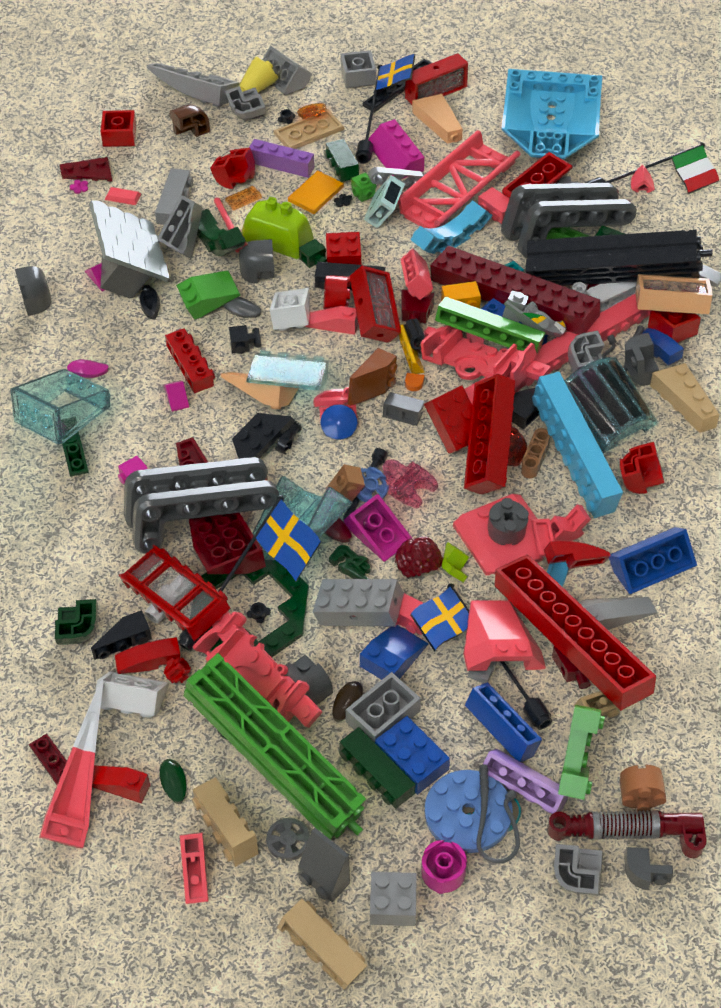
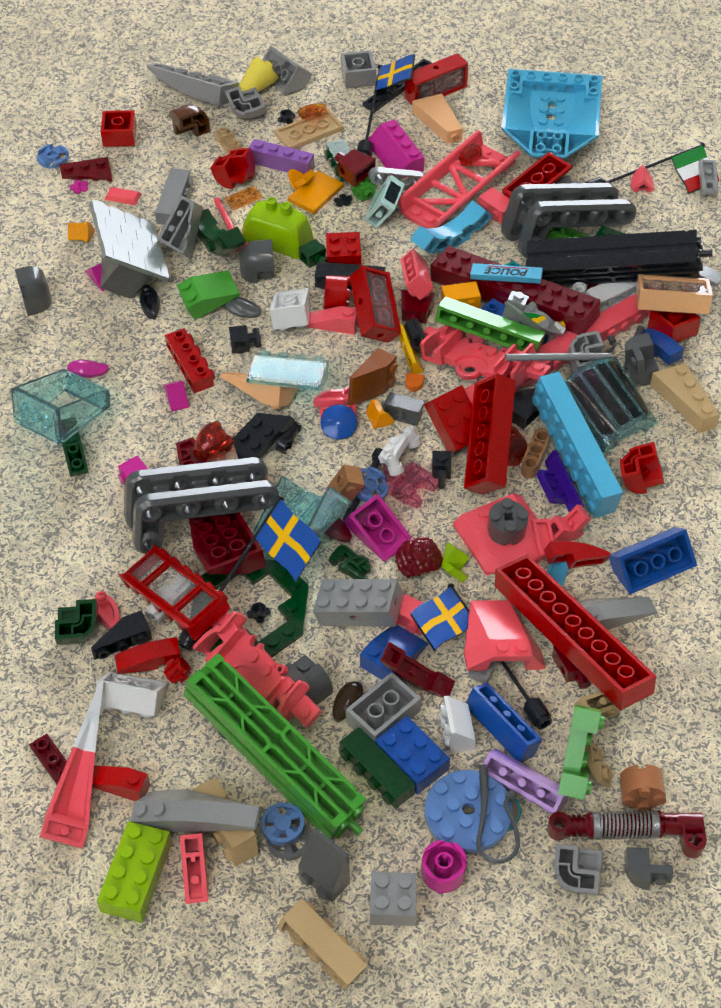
(47, 155): none -> medium blue piece
(80, 231): none -> light orange tile
(107, 610): none -> coral arm
(134, 872): none -> lime brick
(173, 780): dark green arm -> none
(193, 812): none -> light grey wedge
(212, 442): none -> clear red piece
(226, 139): none -> tan slope
(282, 824): none -> medium blue piece
(298, 179): none -> light orange tile
(354, 166): none -> dark red torso
(377, 415): none -> light orange tile
(395, 447): none -> white plate
(416, 673): none -> dark red slope
(441, 467): none -> black brick
(457, 725): none -> white slope
(470, 155): none -> clear red brick
(506, 273): none -> medium azure tile
(555, 356): none -> light grey piece
(557, 483): none -> dark purple bracket
(600, 770): none -> tan slope
(708, 178): none -> light grey plate

